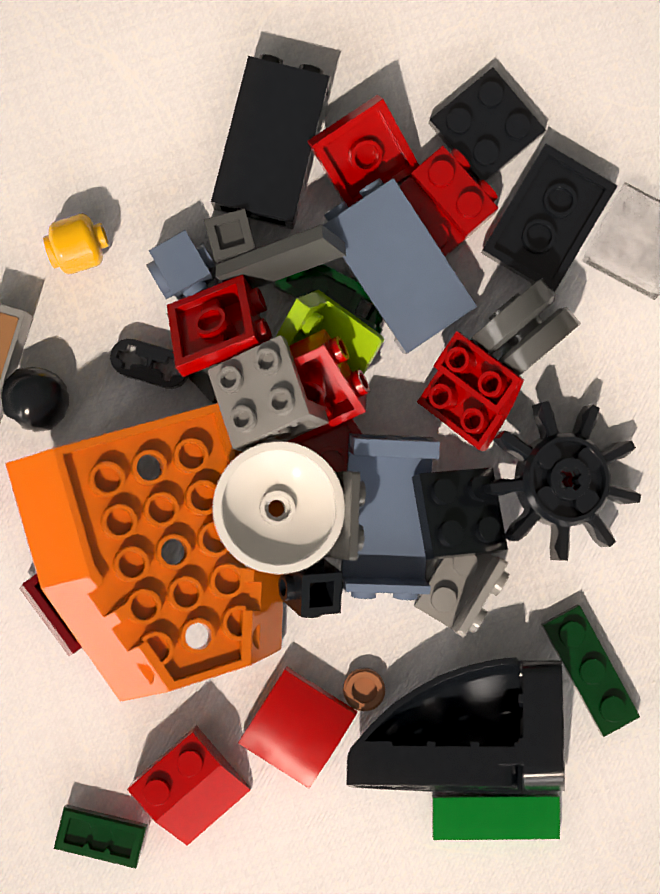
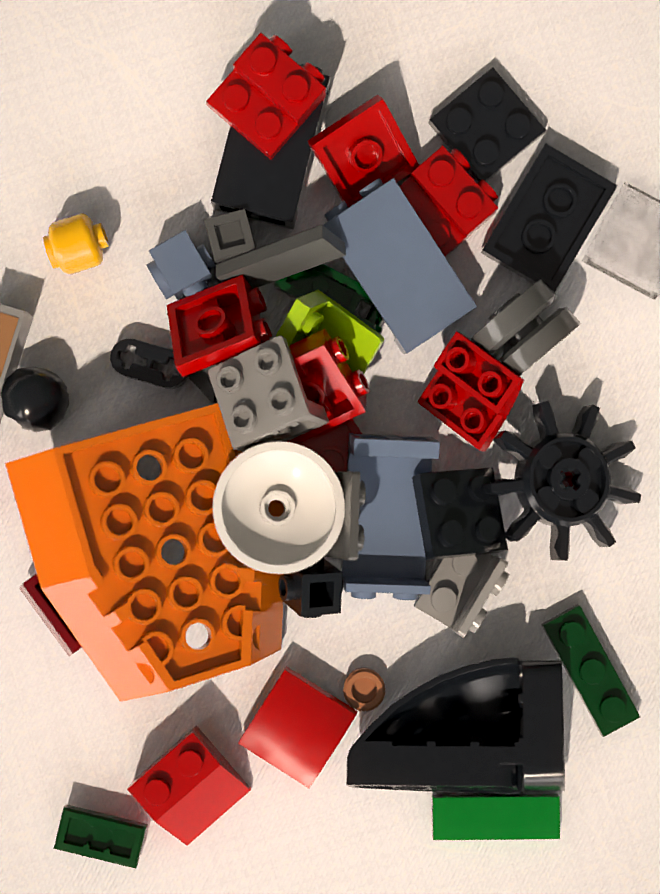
(268, 94): none -> red plate

